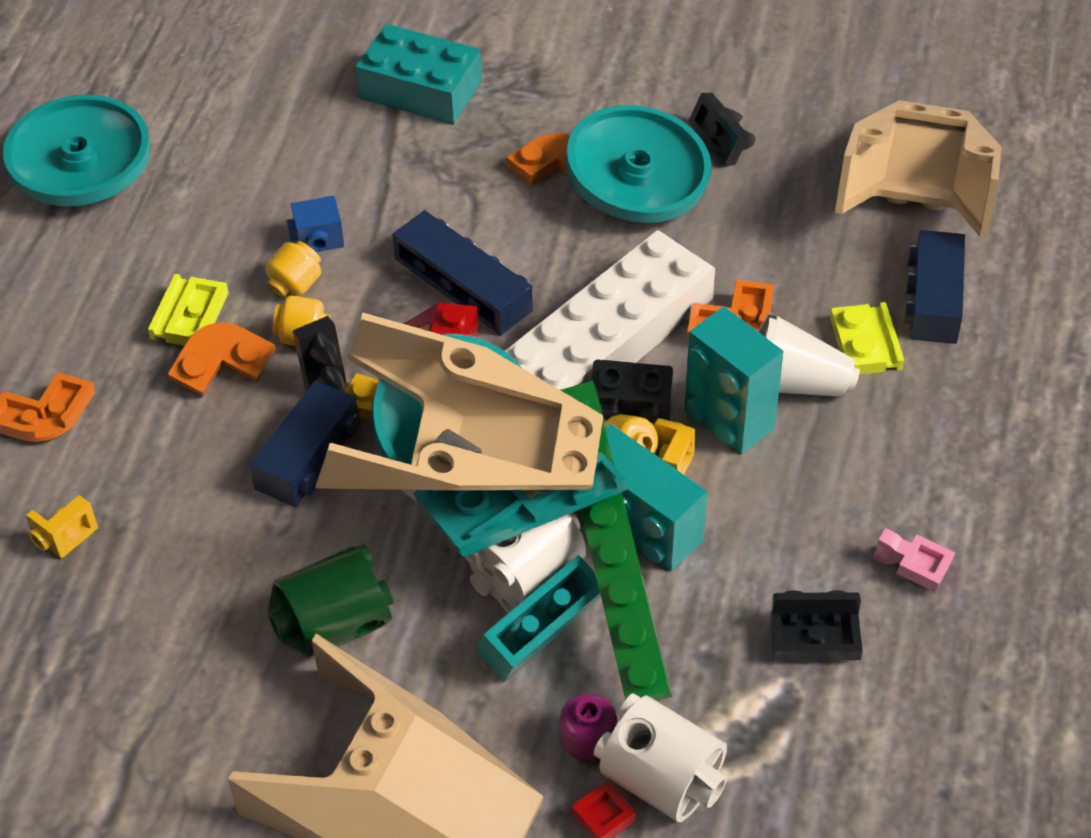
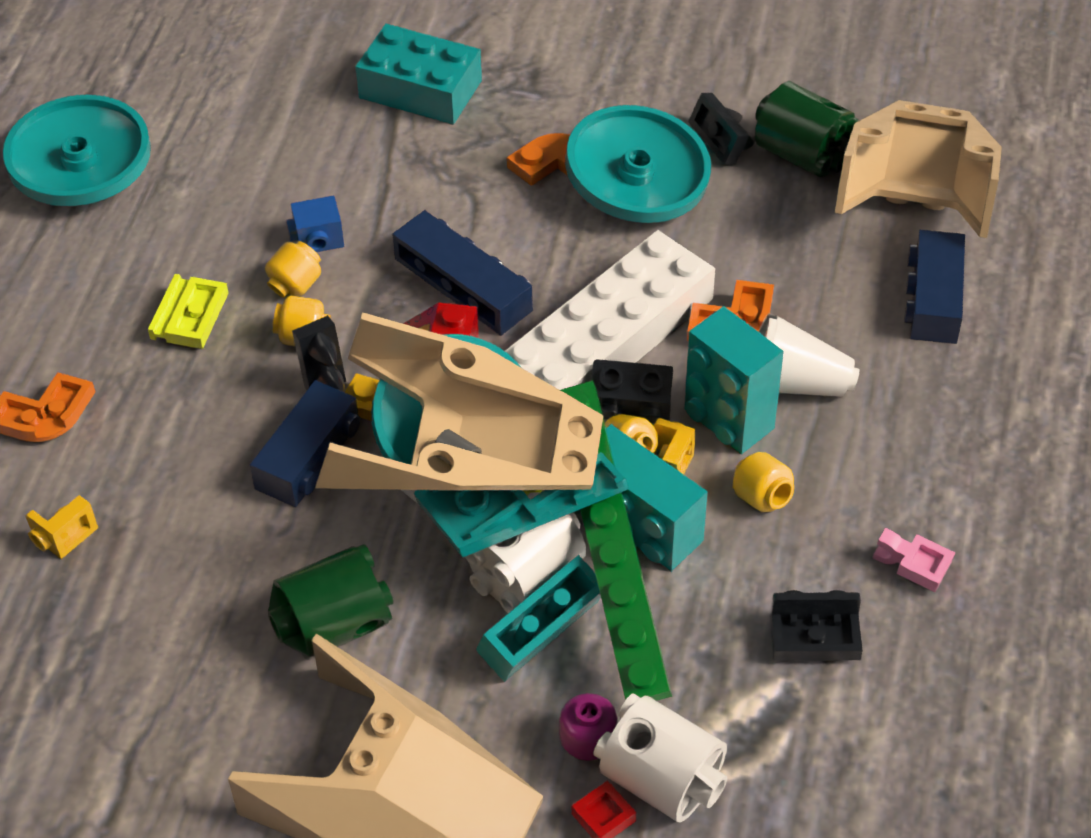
(216, 346): orange plate -> none
(763, 482): none -> yellow head
(804, 128): none -> dark green cylinder
(867, 337): neon yellow plate -> none

